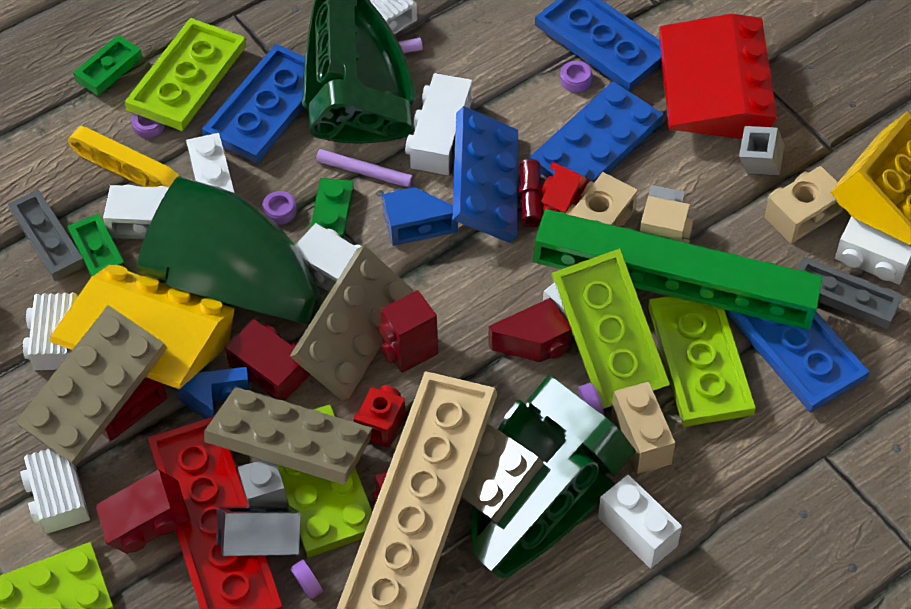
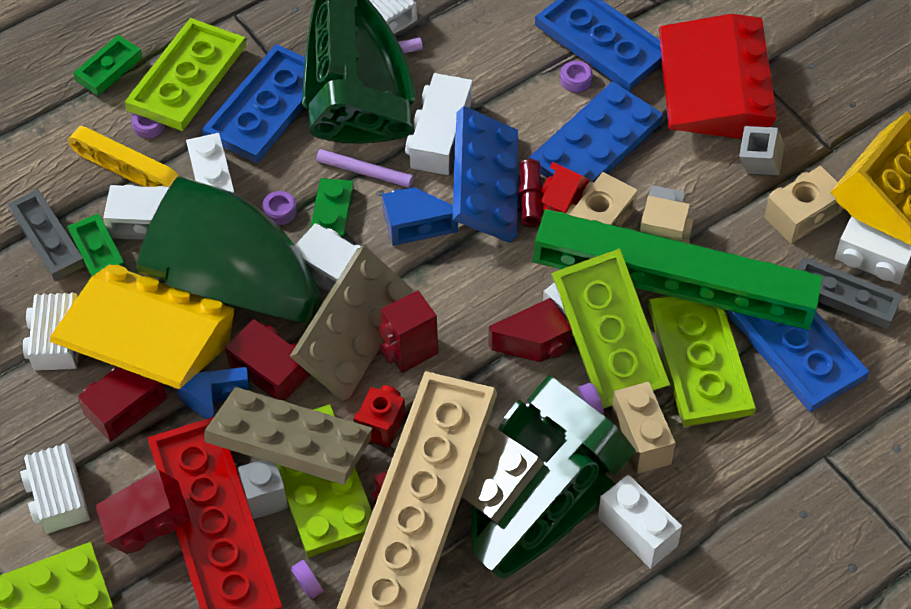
(91, 385): dark tan plate -> none
(258, 530): hinge -> none

